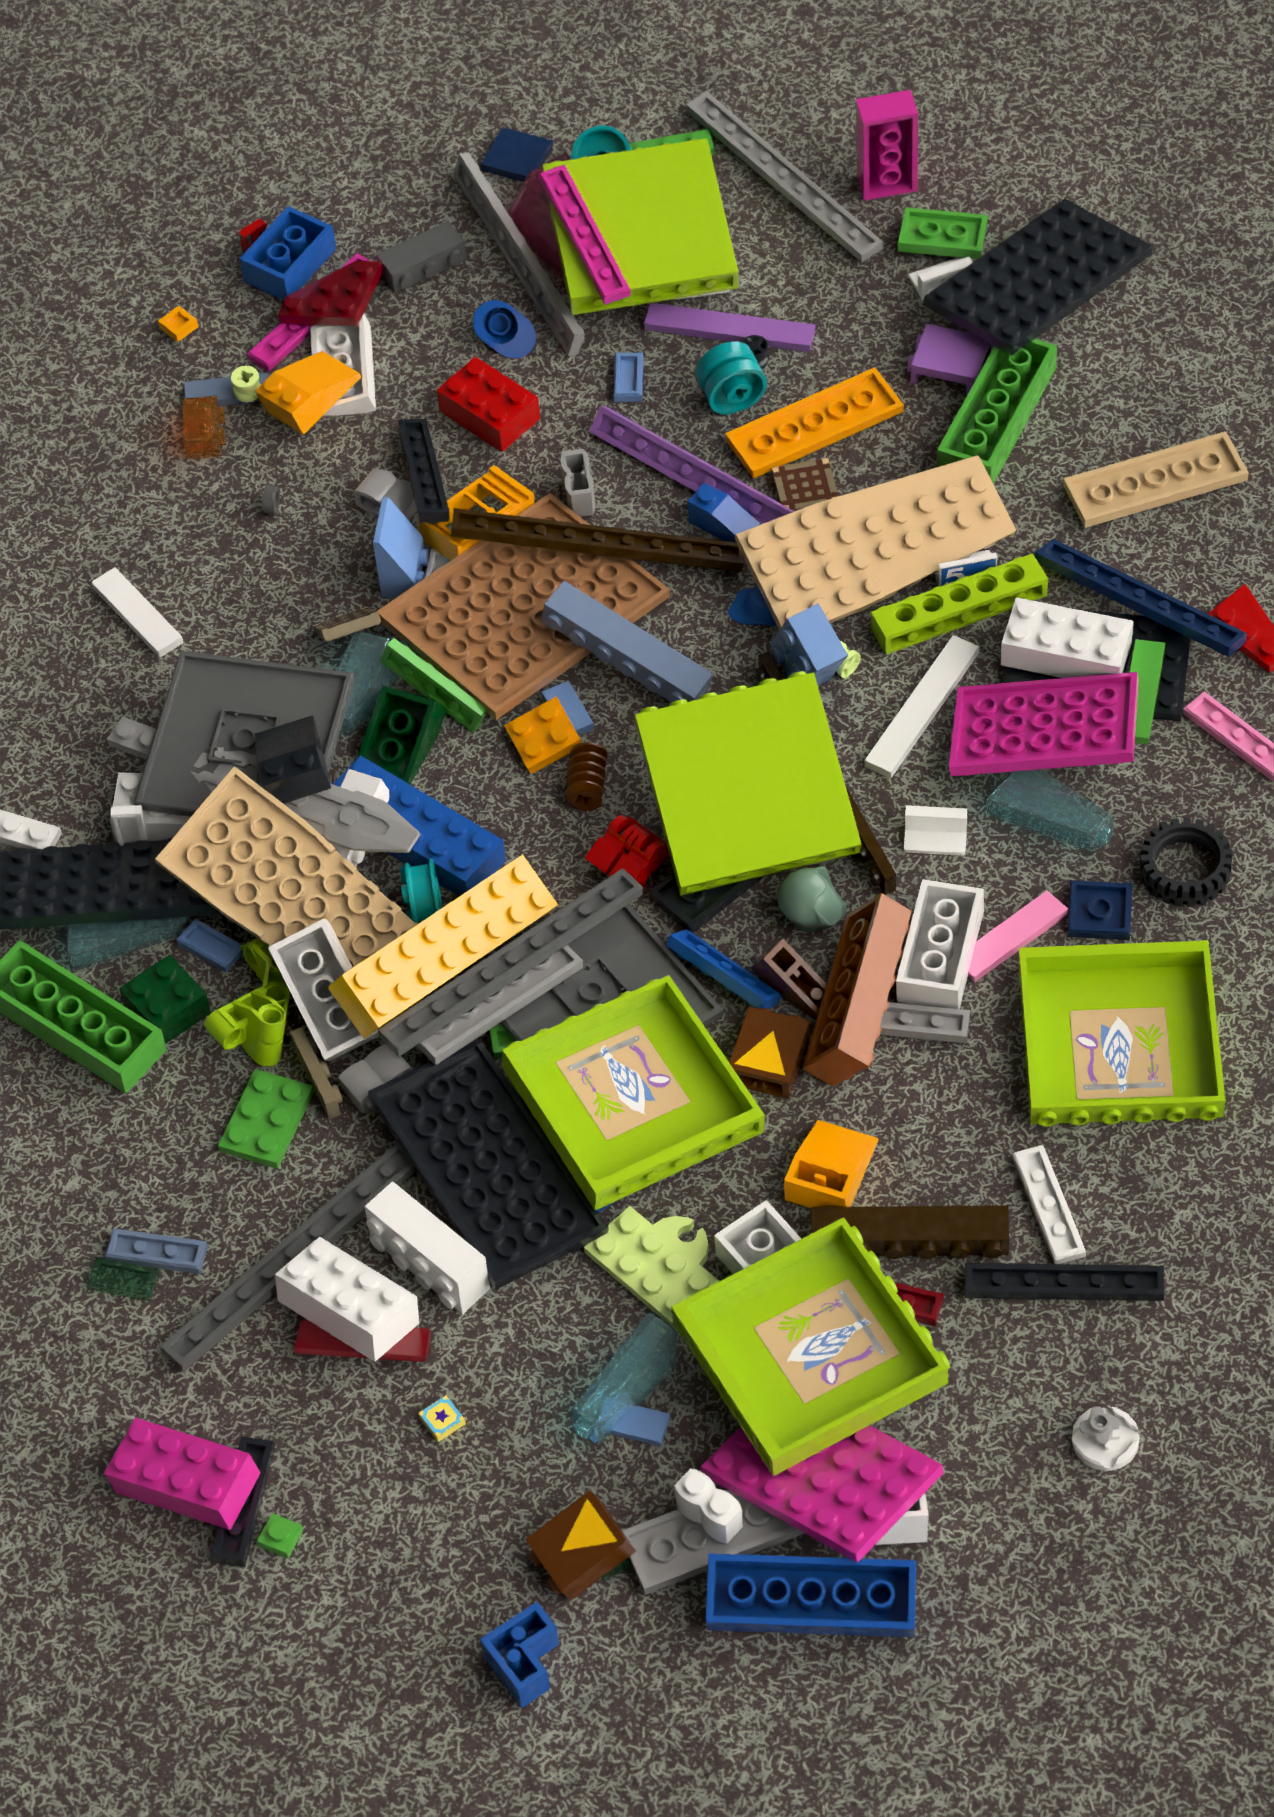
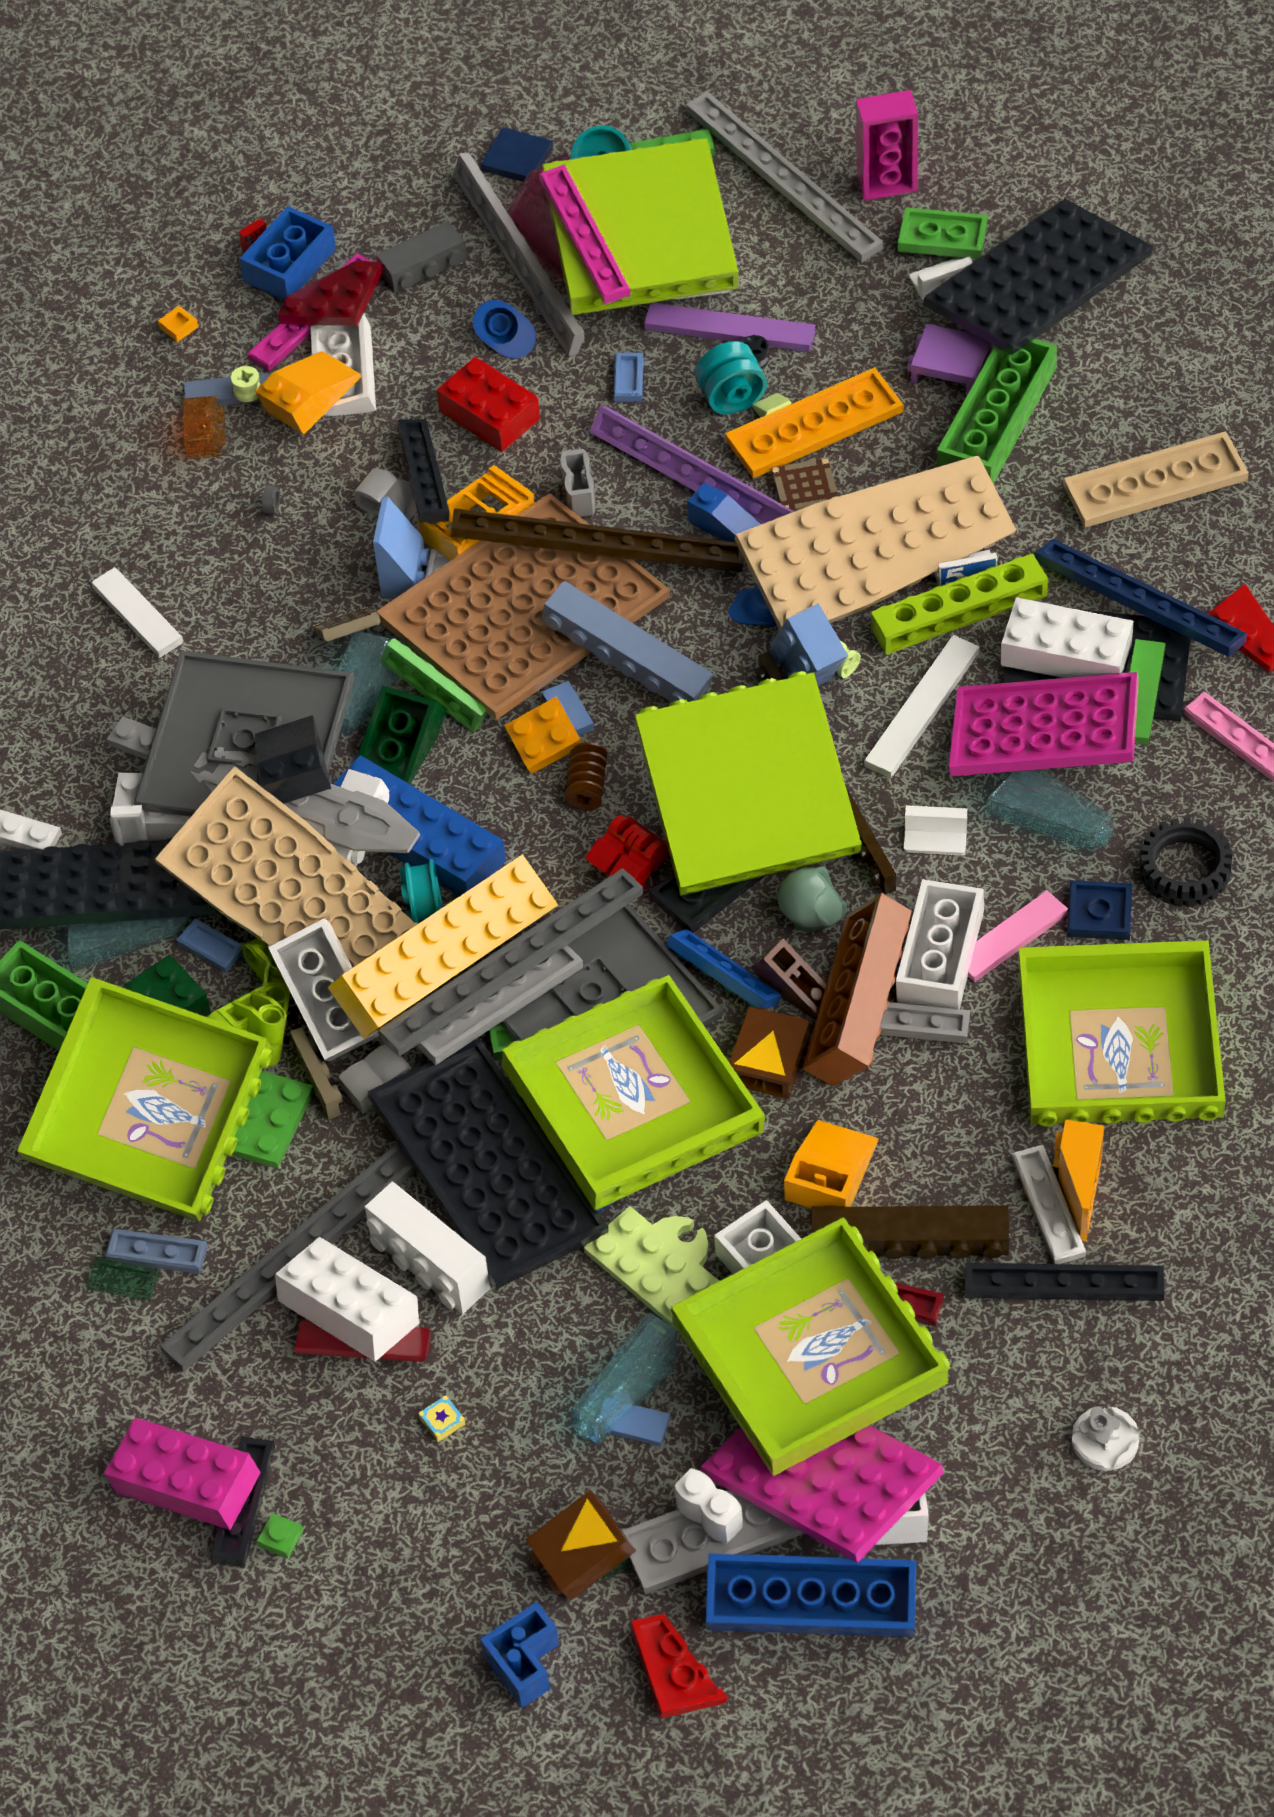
(146, 1099): none -> lime panel
(671, 1670): none -> red wing
(771, 404): none -> yellowish green slope
(1079, 1163): none -> light orange slope

